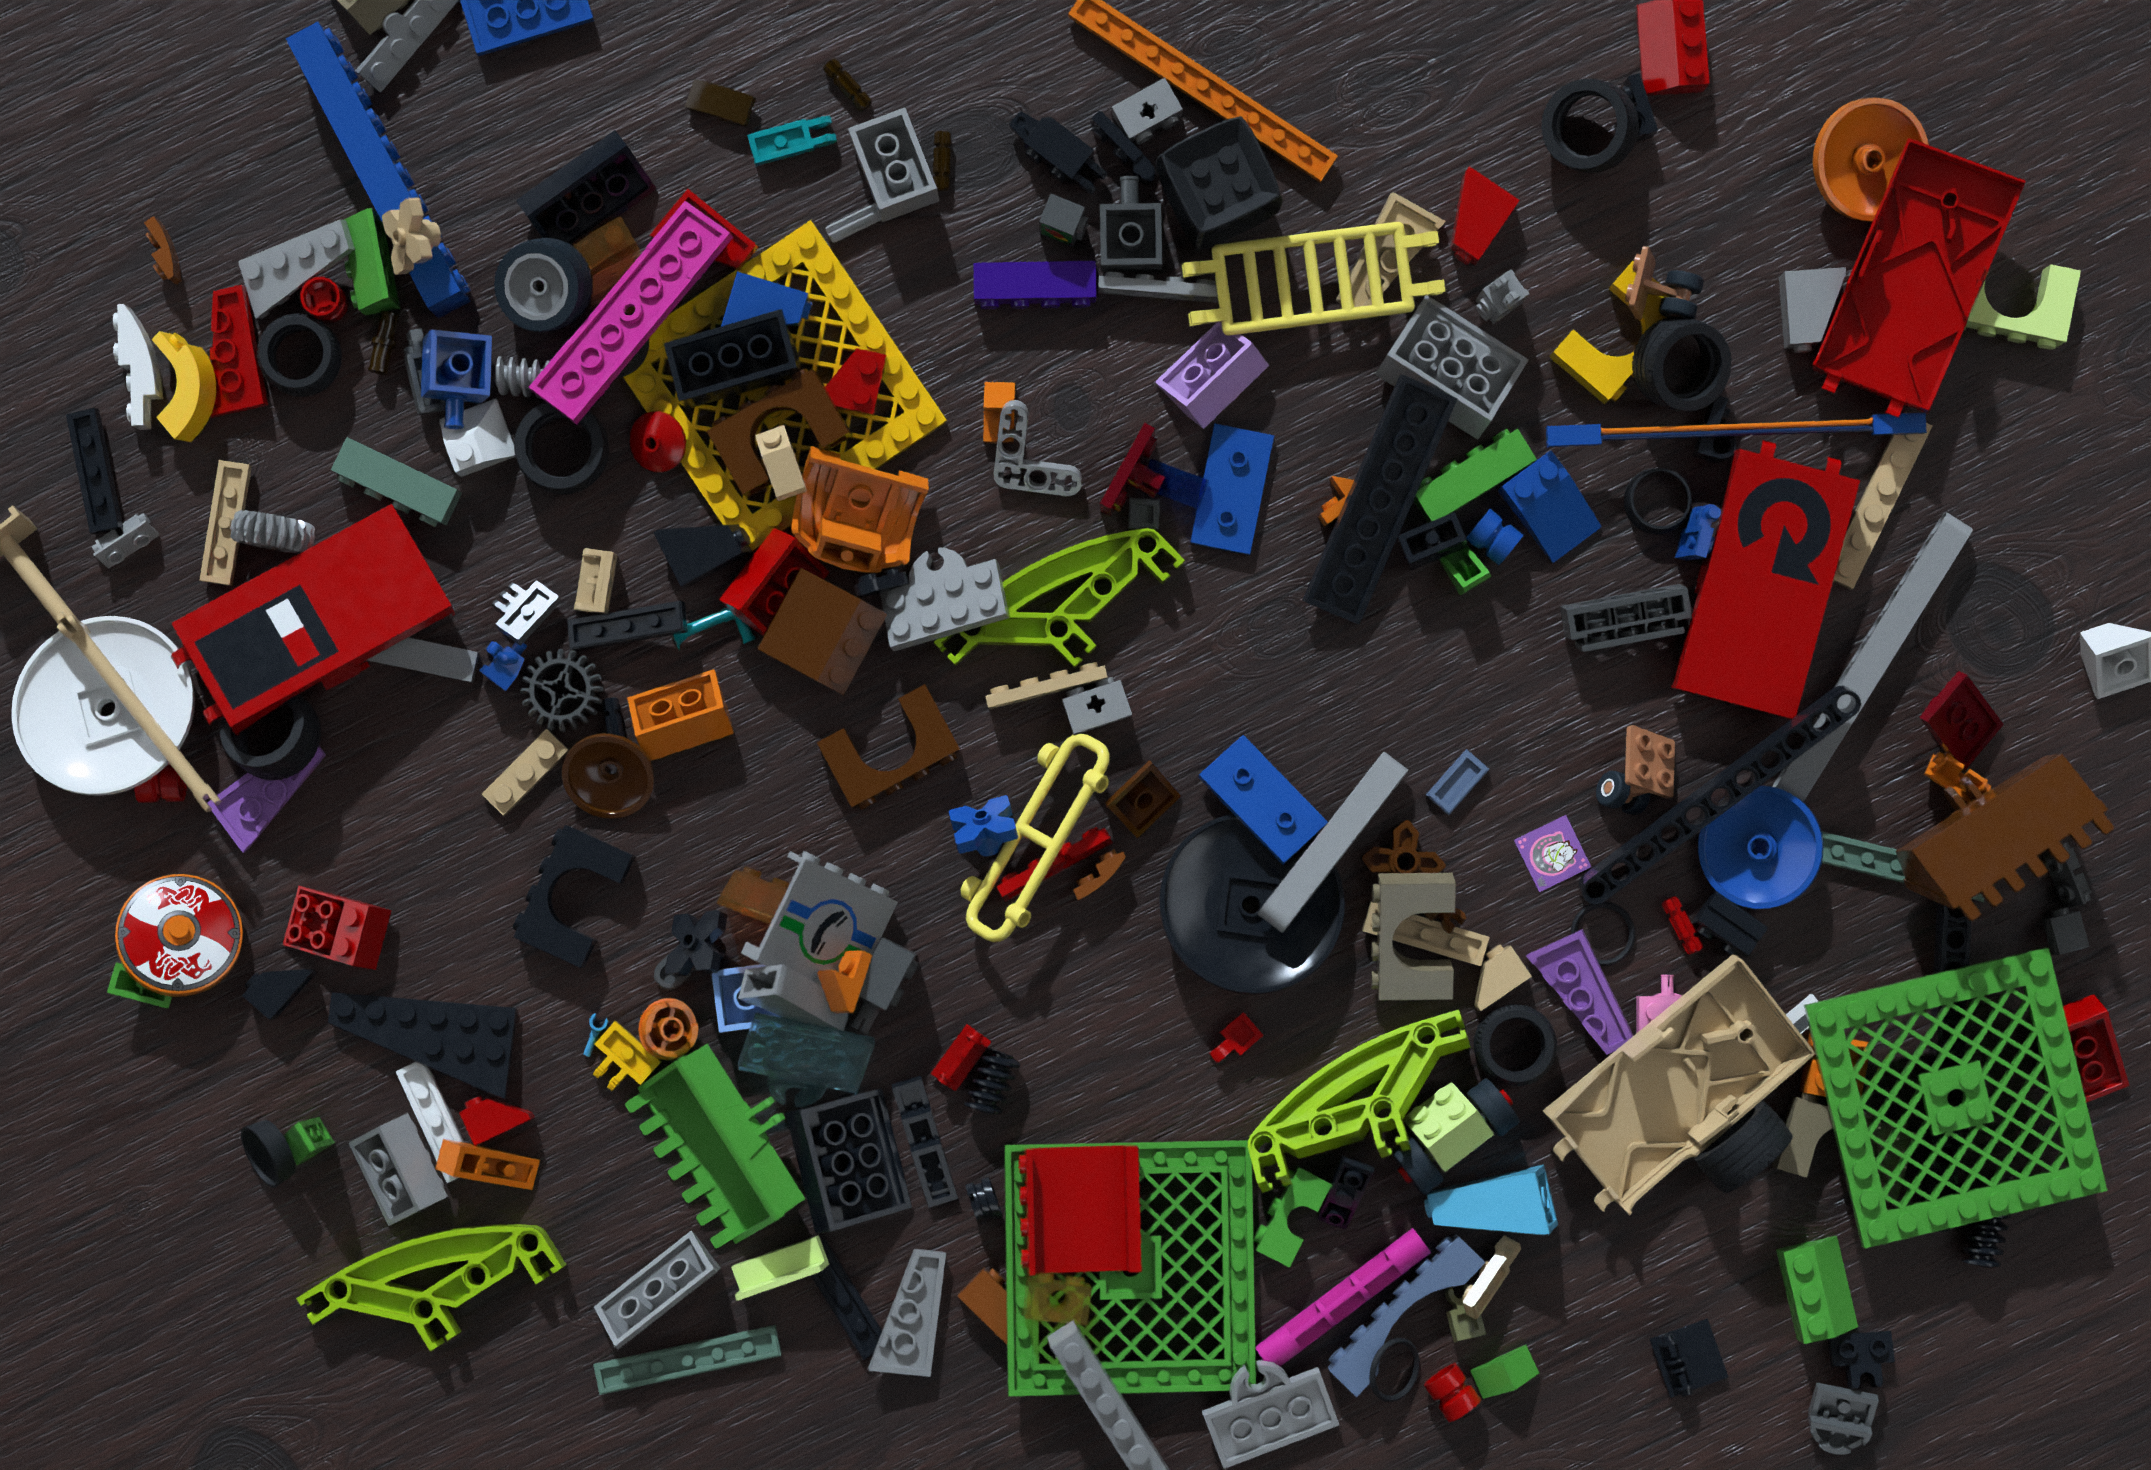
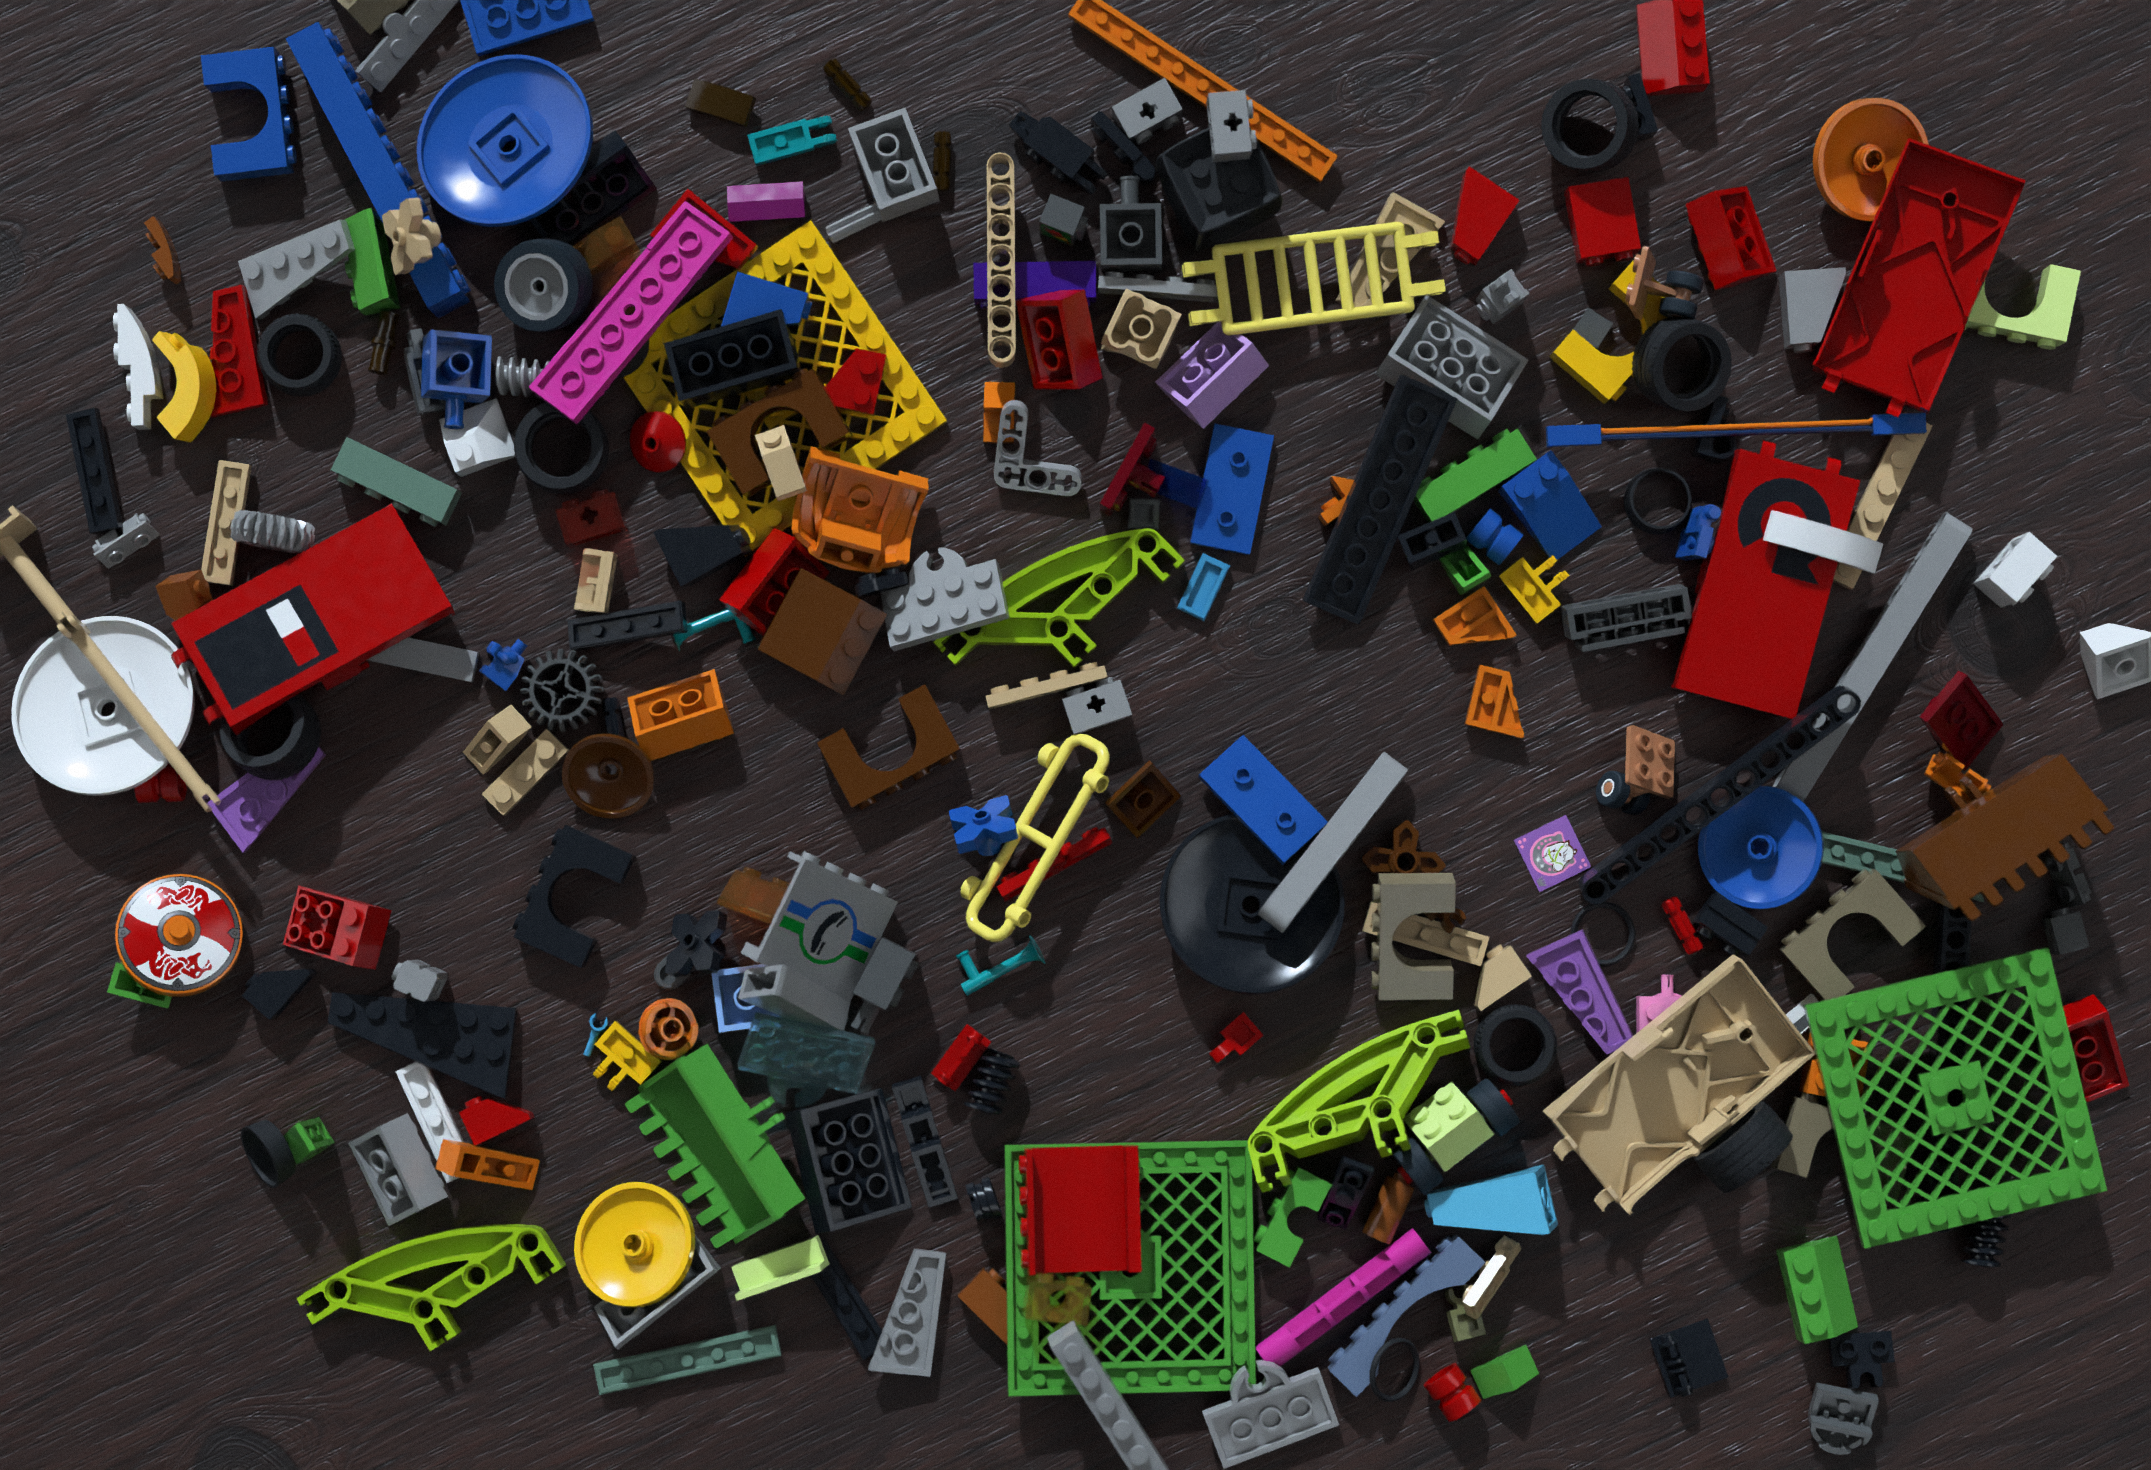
(183, 593): none -> dark orange slope
(270, 150): none -> blue arch
(324, 299): red wheel -> none
(419, 980): none -> light grey brick
(481, 112): none -> blue dish
(497, 738): none -> tan slope
(524, 610): hinge -> none
(607, 523): none -> clear red brick
(634, 1244): none -> yellow dish
(766, 201): none -> magenta piece
(844, 987): orange slope -> none
(978, 981): none -> teal piece
(1001, 245): none -> tan beam
(1059, 340): none -> red slope
(1106, 868): dark orange slope -> none
(1140, 329): none -> tan piece
(1203, 587): none -> dark azure tile
(1229, 144): none -> light grey brick
(1388, 1208): none -> dark orange brick
(1457, 782): sand blue tile -> none
(1474, 621): none -> orange wing
(1494, 703): none -> orange wing
(1530, 589): none -> yellow hinge
(1593, 327): none -> dark grey tile
(1602, 221): none -> red brick
(1730, 237): none -> red slope
(1823, 541): none -> white slope
(1868, 895): none -> dark tan arch
(2015, 570): none -> white brick

